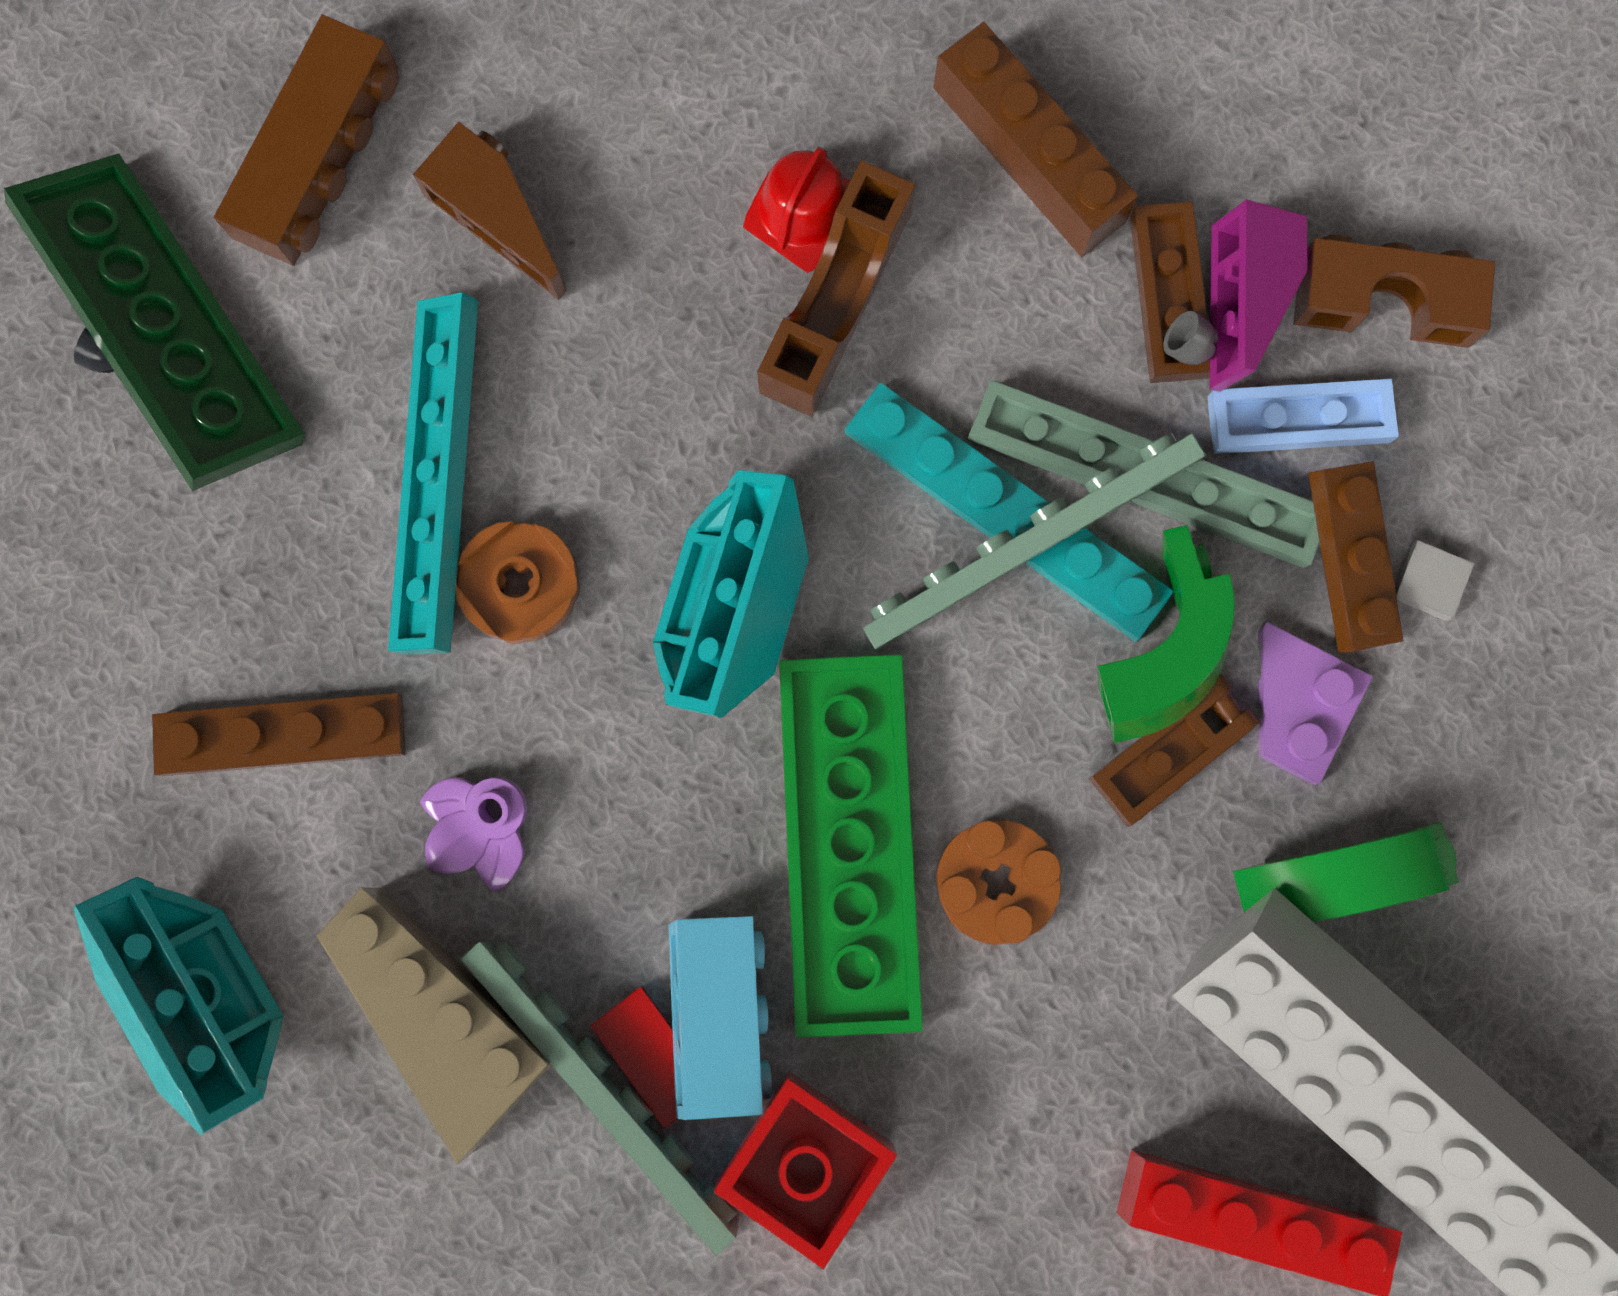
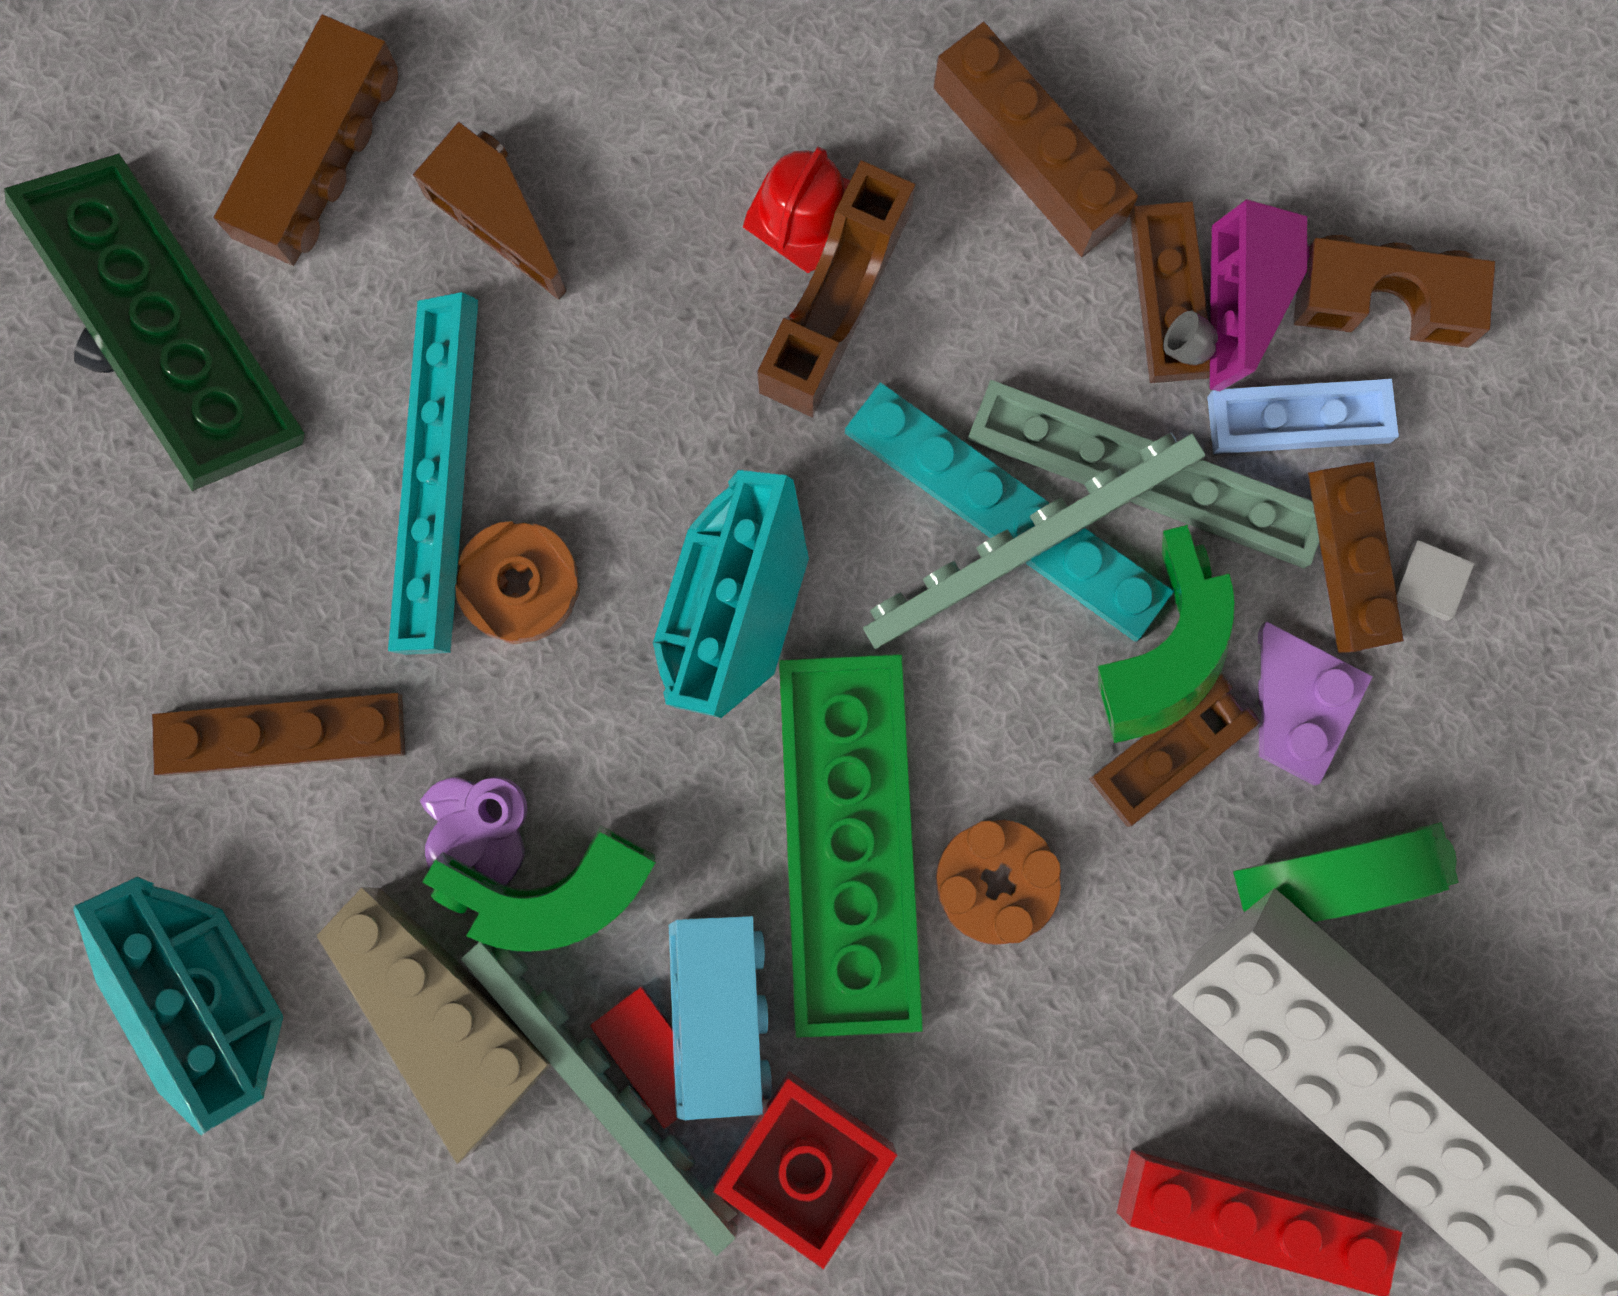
(548, 915): none -> green arch

